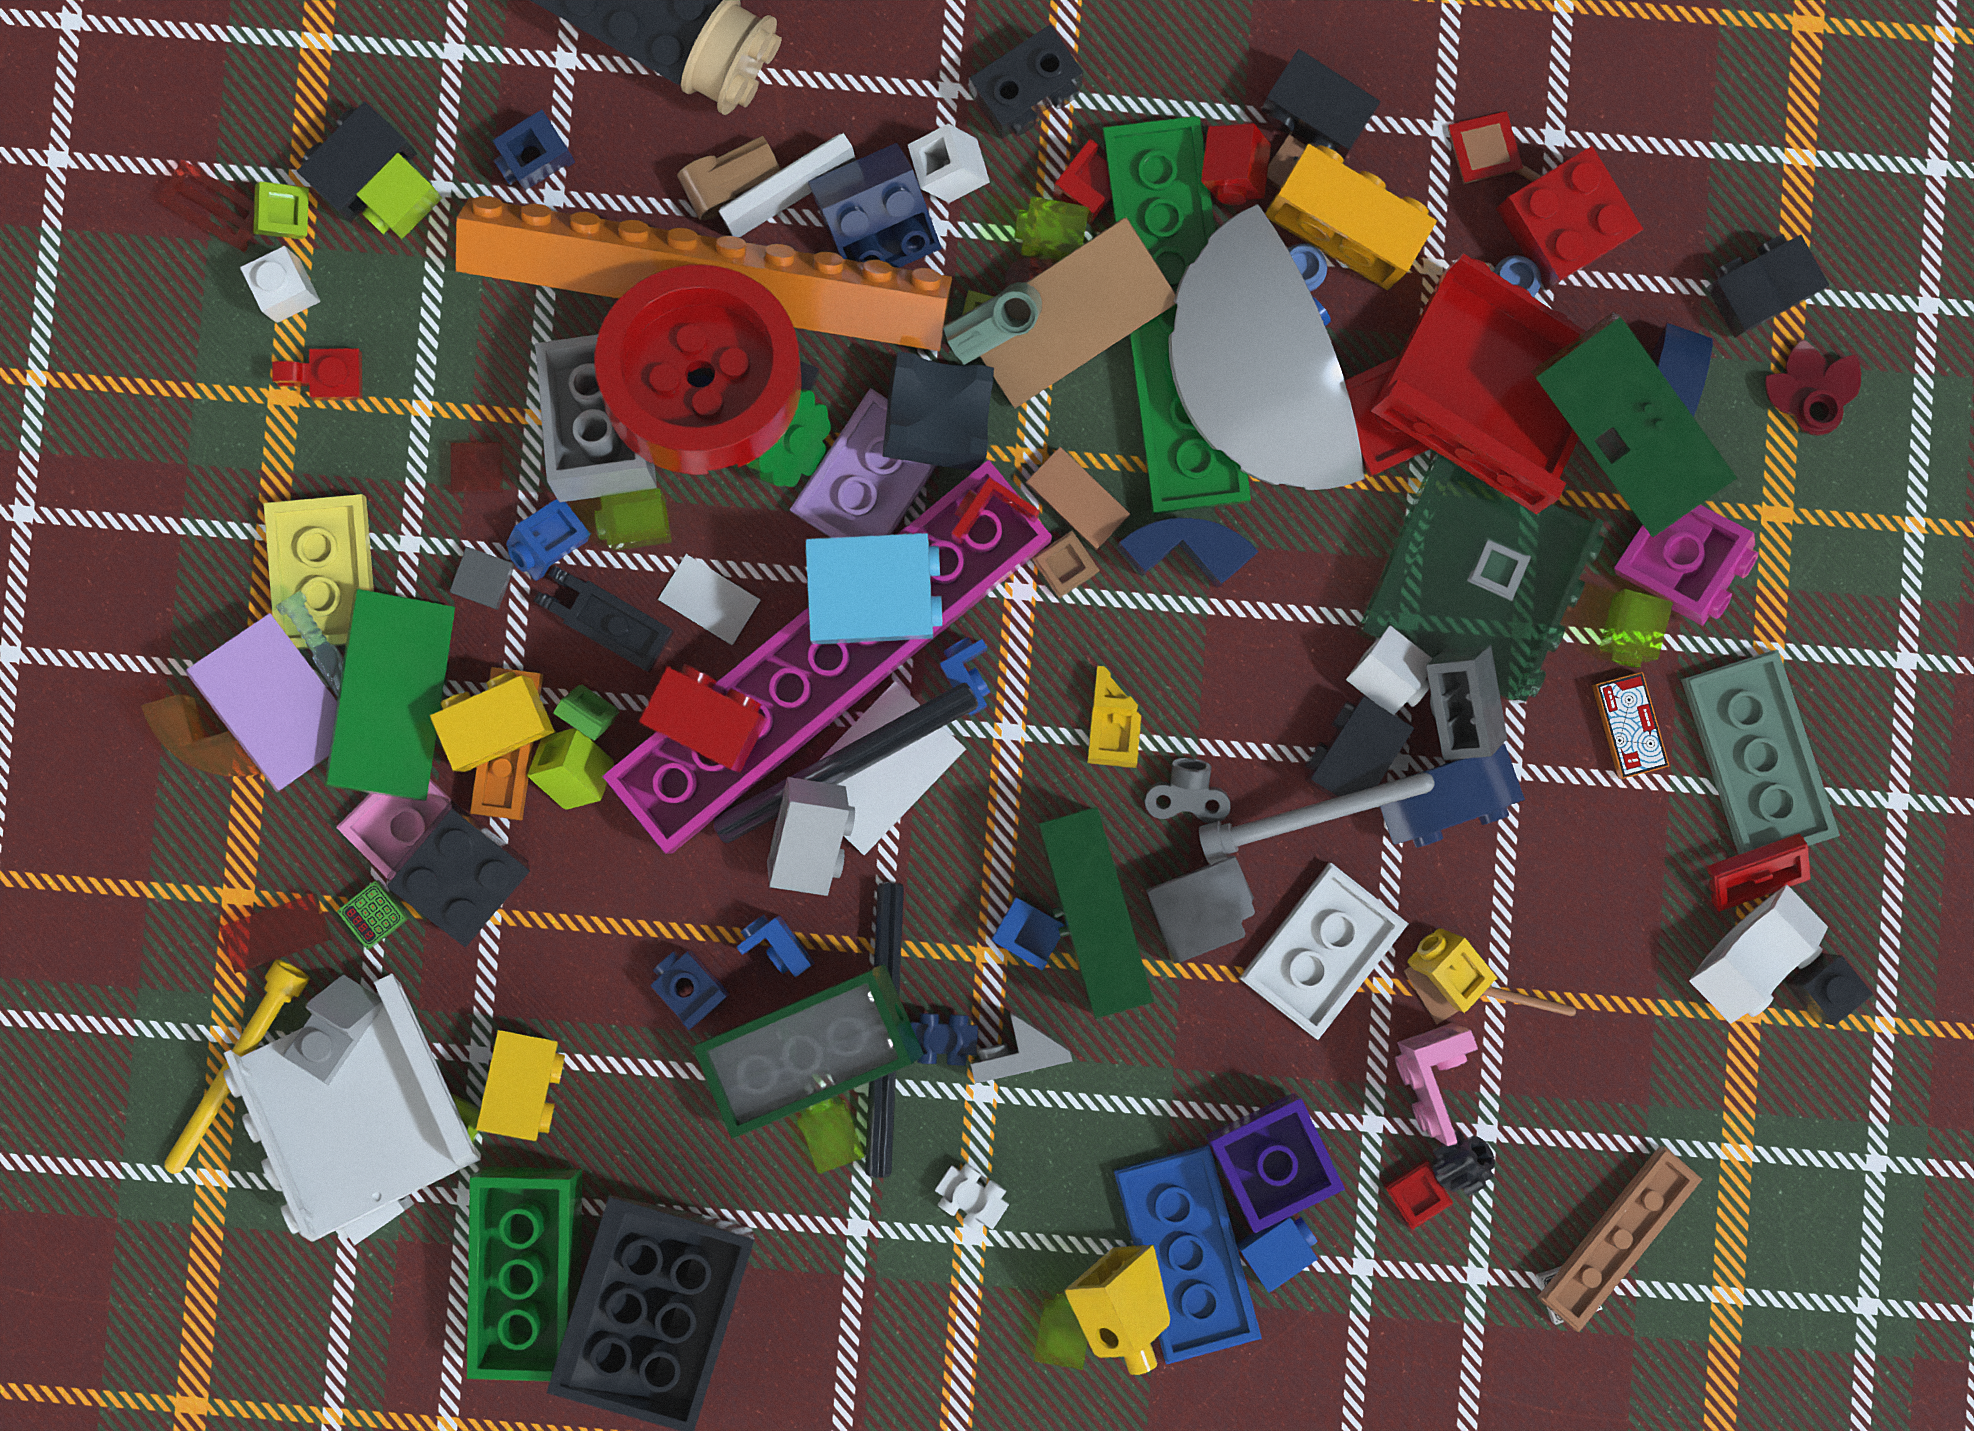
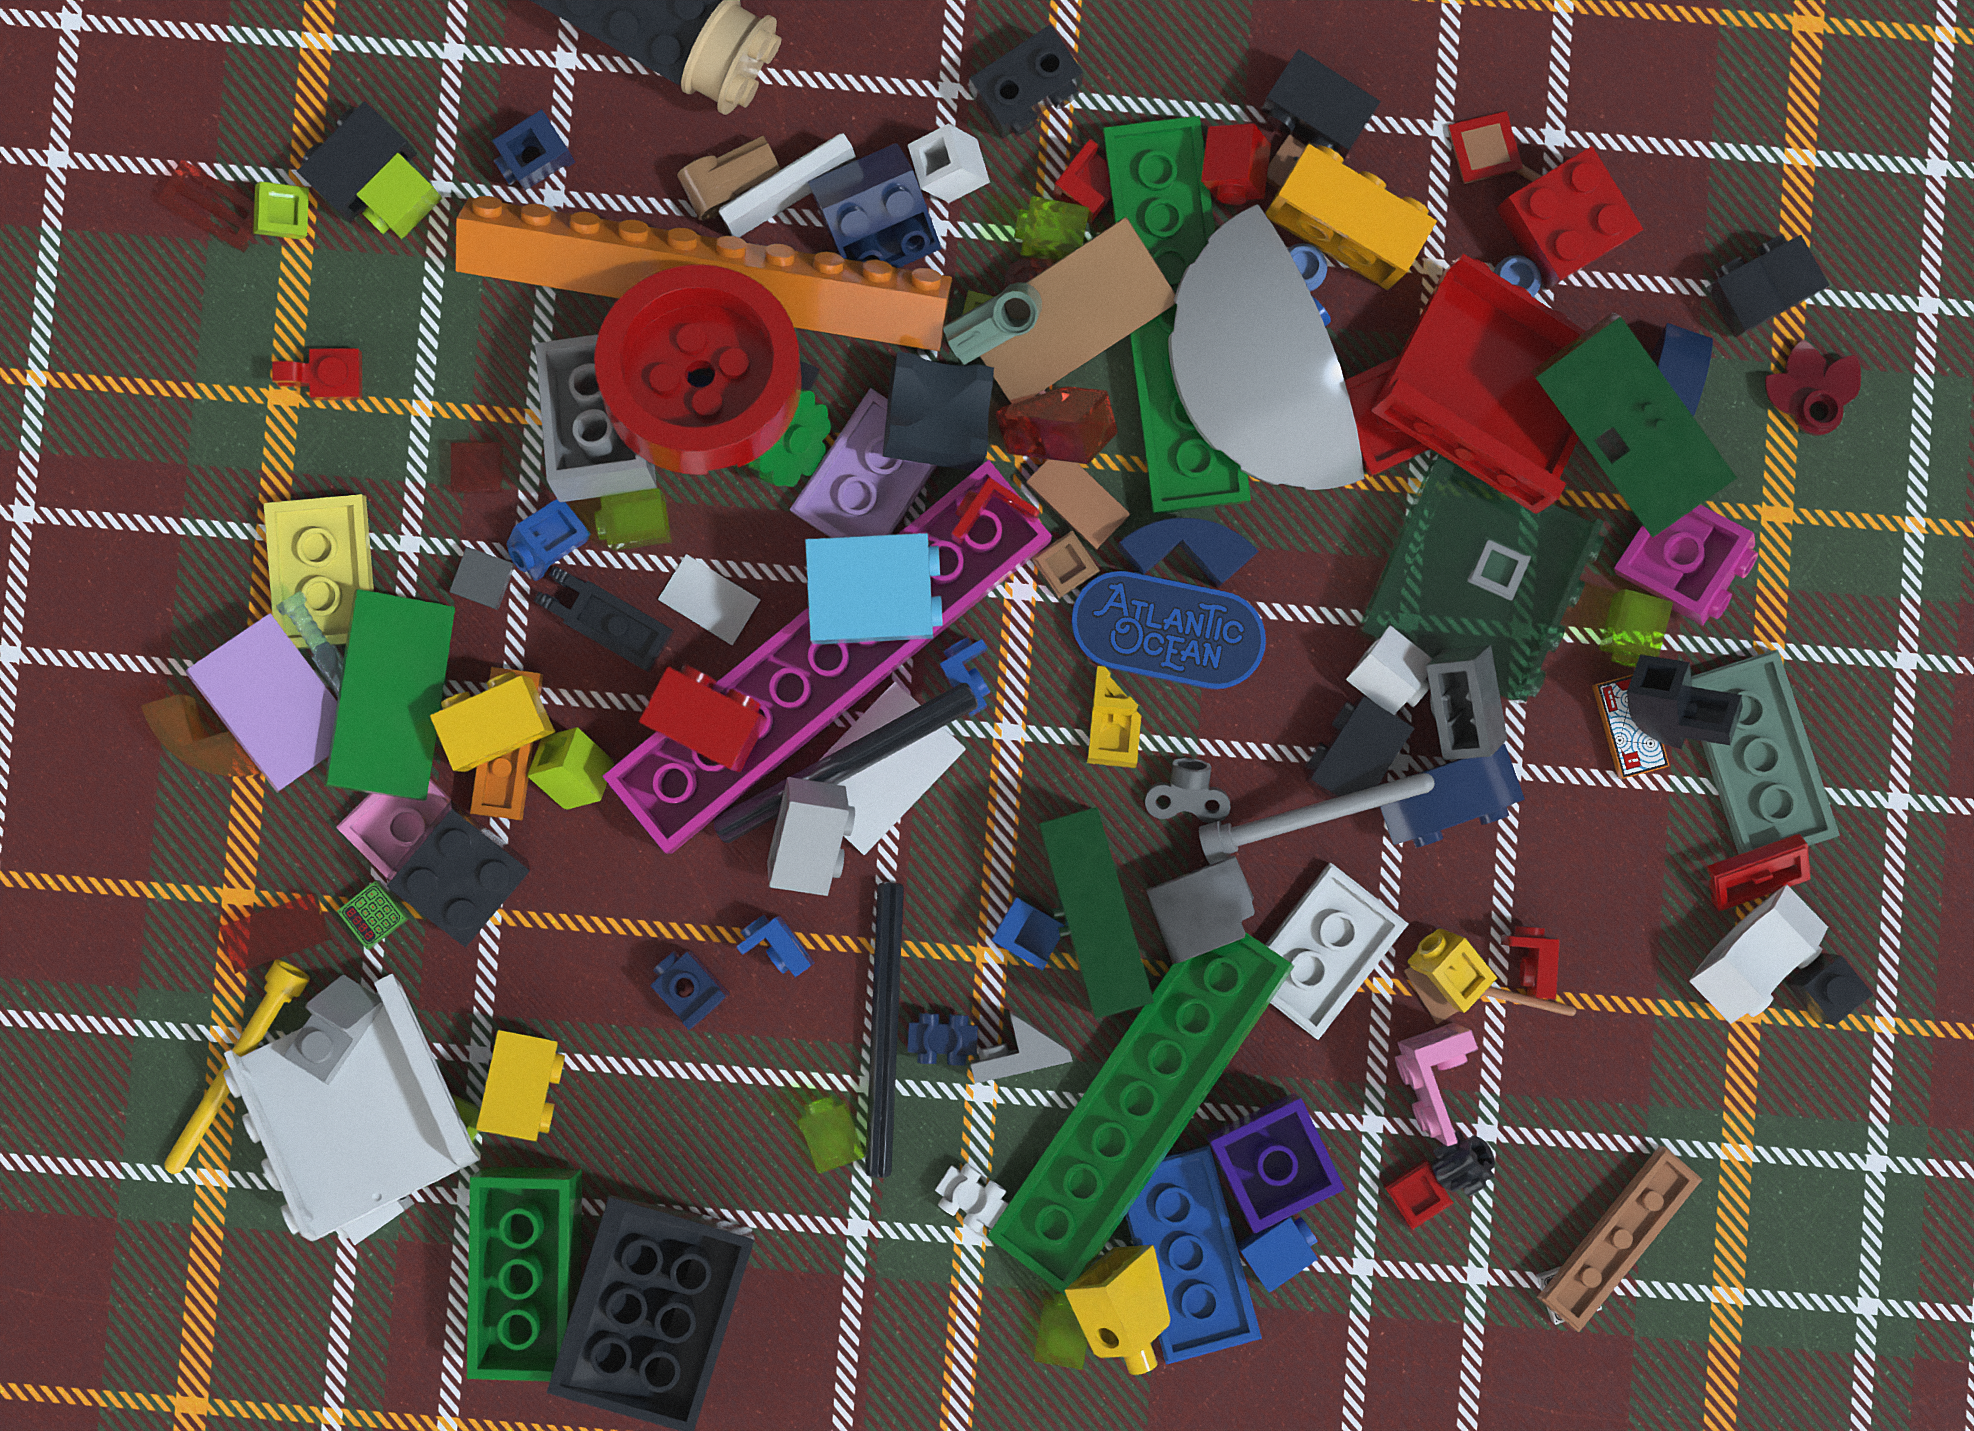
(280, 284): white brick -> none
(586, 712): bright green tile -> none
(808, 1051): clear brick -> none
(1059, 425): none -> clear red slope
(1137, 1108): none -> green plate
(1168, 630): none -> tile
(1540, 968): none -> red bracket
(1671, 709): none -> black brick

